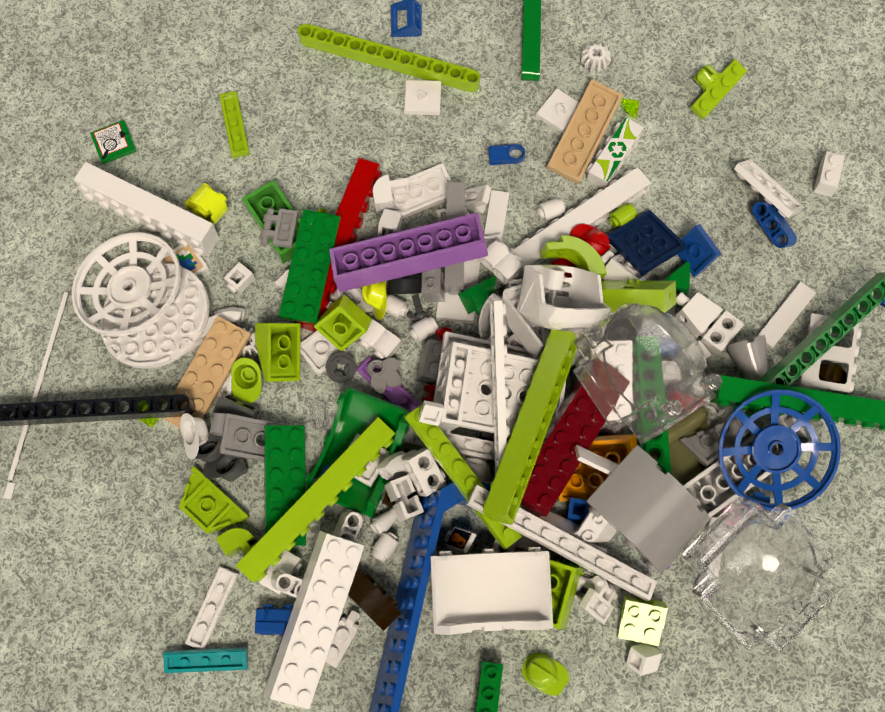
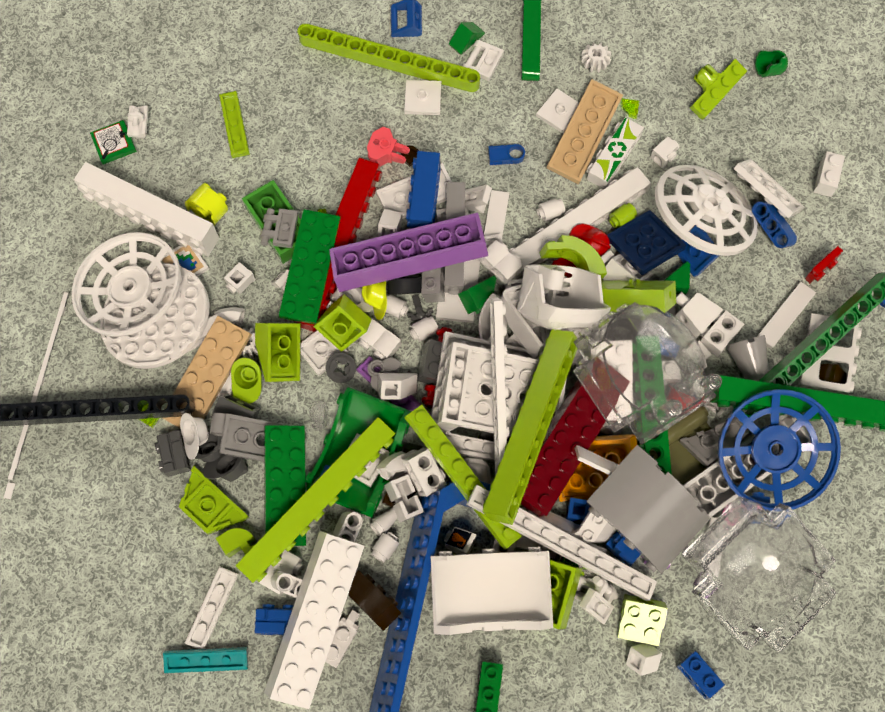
(137, 122): none -> white hips
(172, 453): none -> dark grey brick
(383, 148): none -> coral hinge
(385, 189): white brick -> none
(396, 385): none -> white slope
(412, 154): none -> dark brown tile
(424, 189): none -> blue brick
(431, 413): white tile -> none
(465, 36): none -> green slope
(488, 60): none -> white plate
(545, 674): lime piece -> none
(621, 550): none -> blue brick
(665, 152): none -> white brick
(700, 675): none -> blue brick
(708, 204): none -> white dish
(777, 58): none -> green hair
(829, 262): none -> red plate

